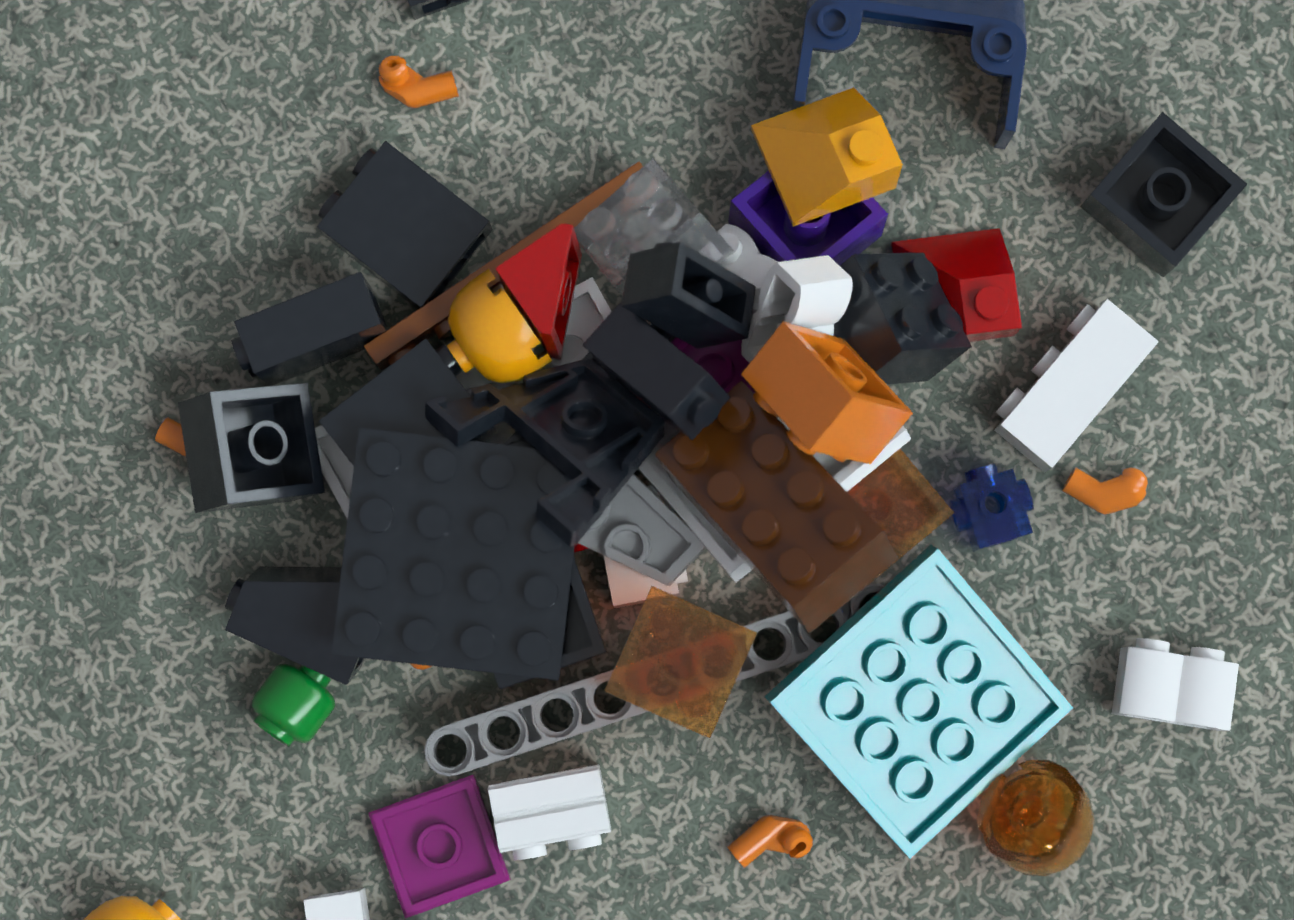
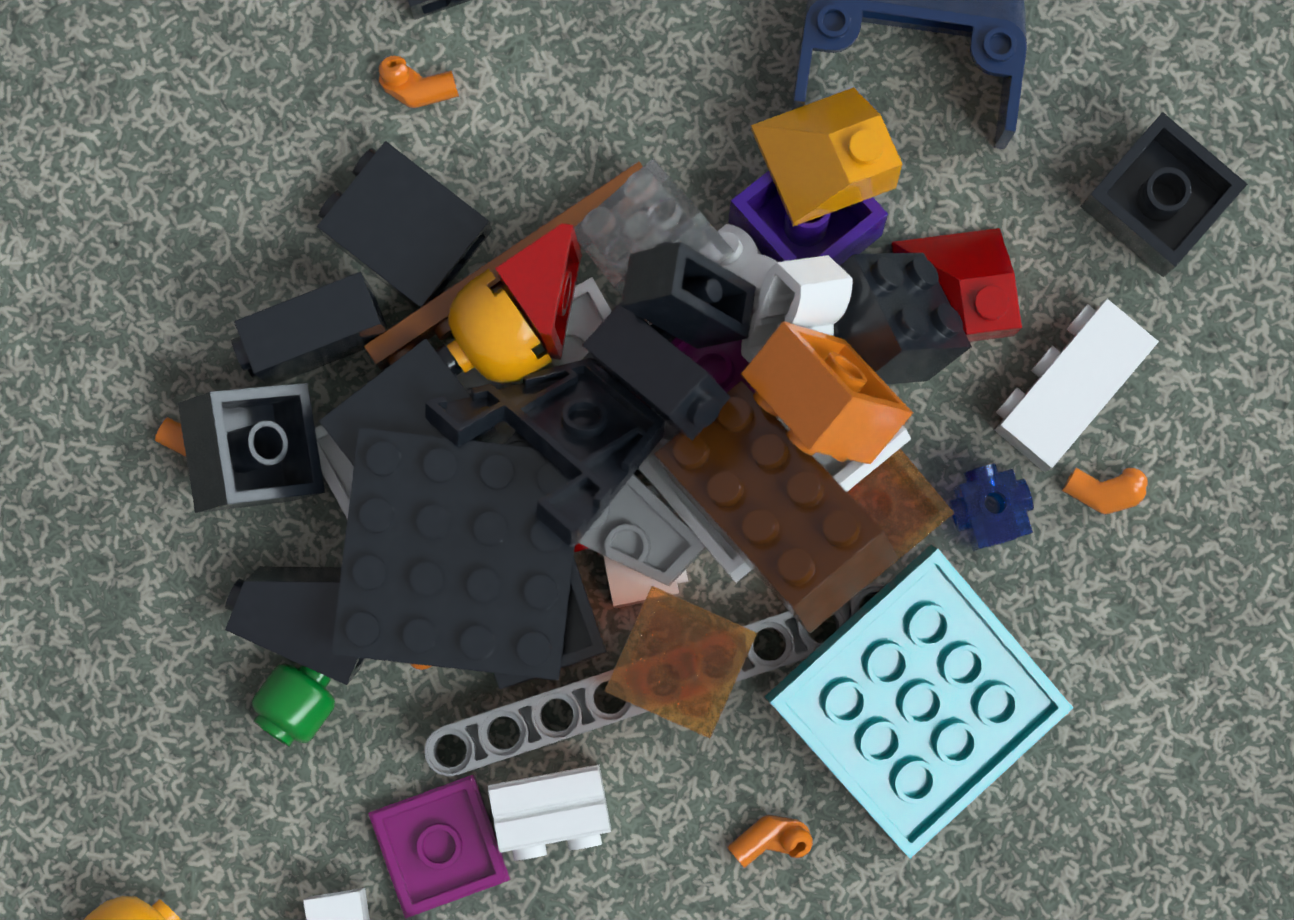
(1036, 819): clear orange cylinder -> none
(1175, 687): white brick -> none

